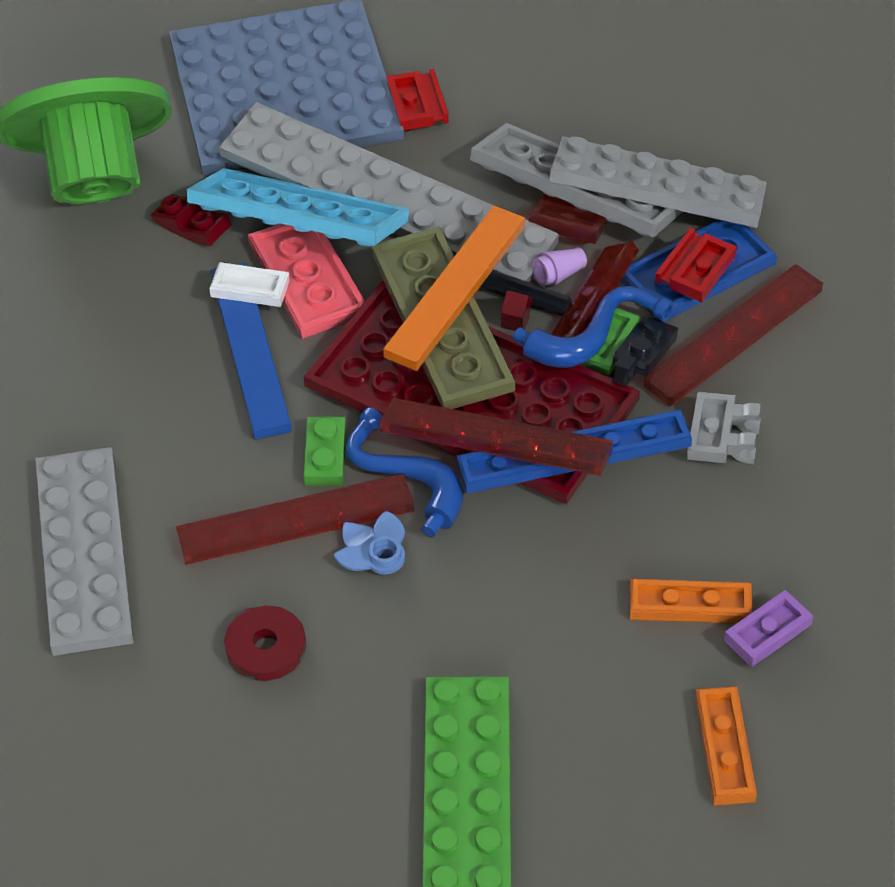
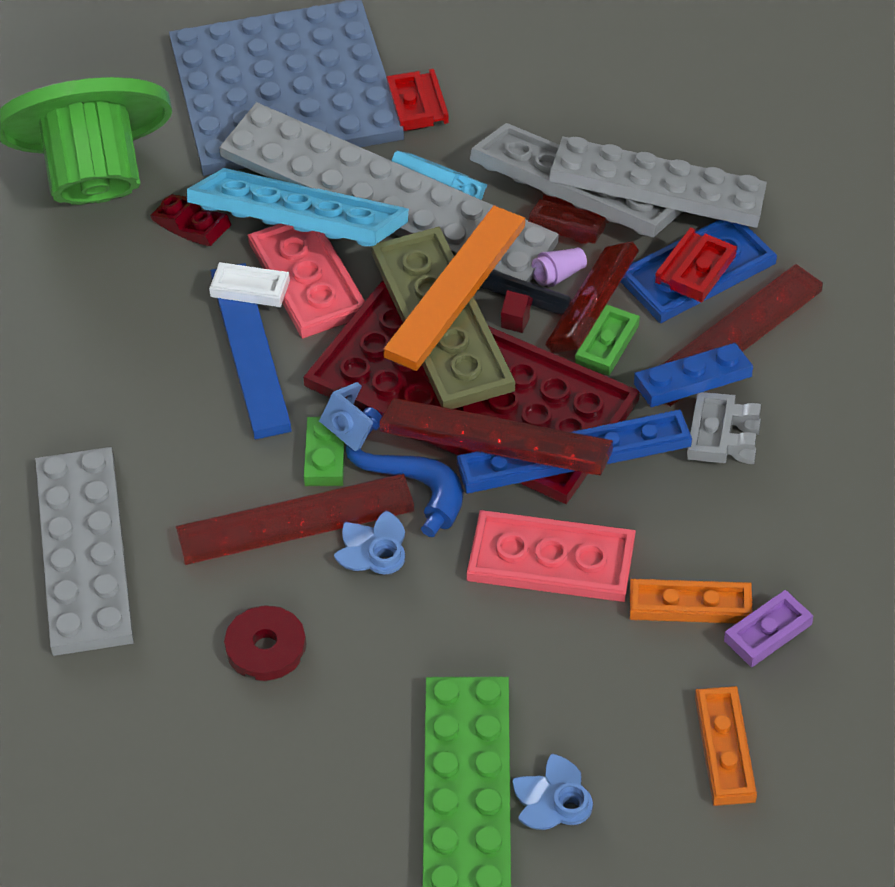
(346, 419): none -> medium blue bracket
(441, 173): none -> medium azure hinge
(549, 794): none -> medium blue plate
(551, 555): none -> coral tile
(576, 350): blue animal -> none
(643, 349): black hinge -> none
(693, 375): none -> blue plate

